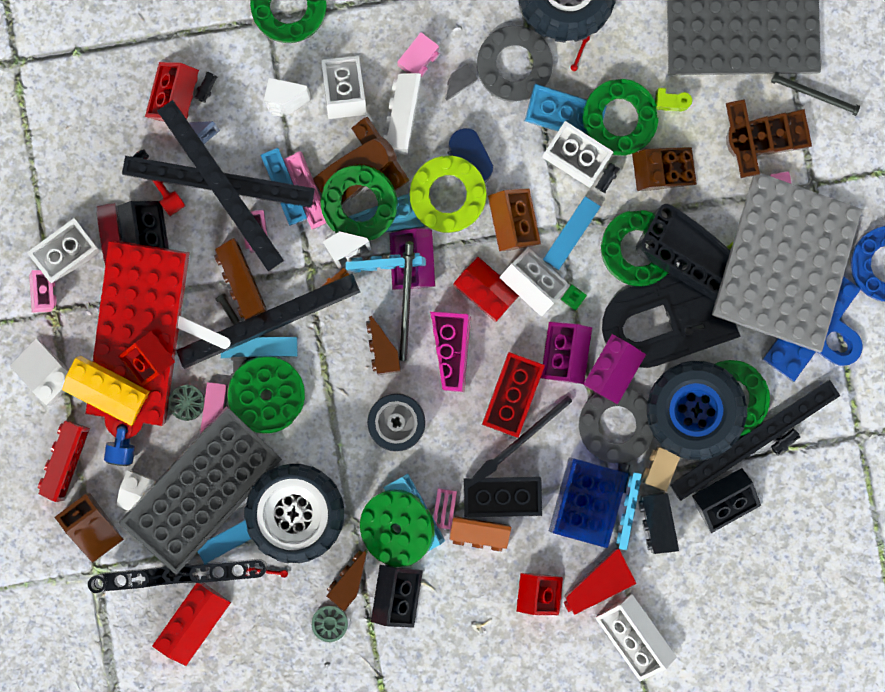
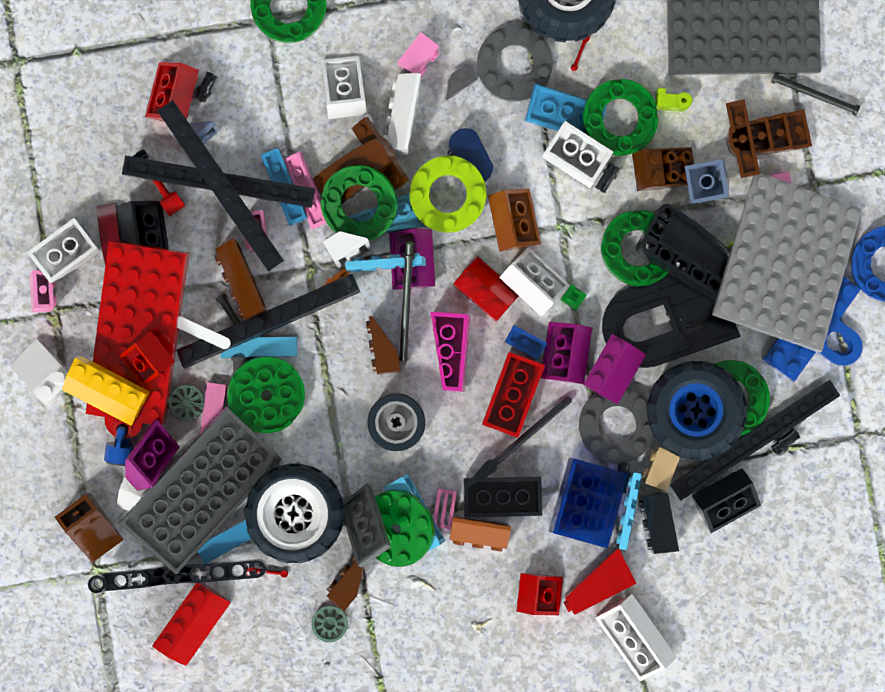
(63, 461): red slope -> none
(150, 457): none -> magenta slope
(285, 97): white slope -> none
(365, 526): none -> dark grey tile
(396, 596): black slope -> none
(525, 342): none -> blue plate
(571, 233): dark azure tile -> none
(707, 181): none -> sand blue slope

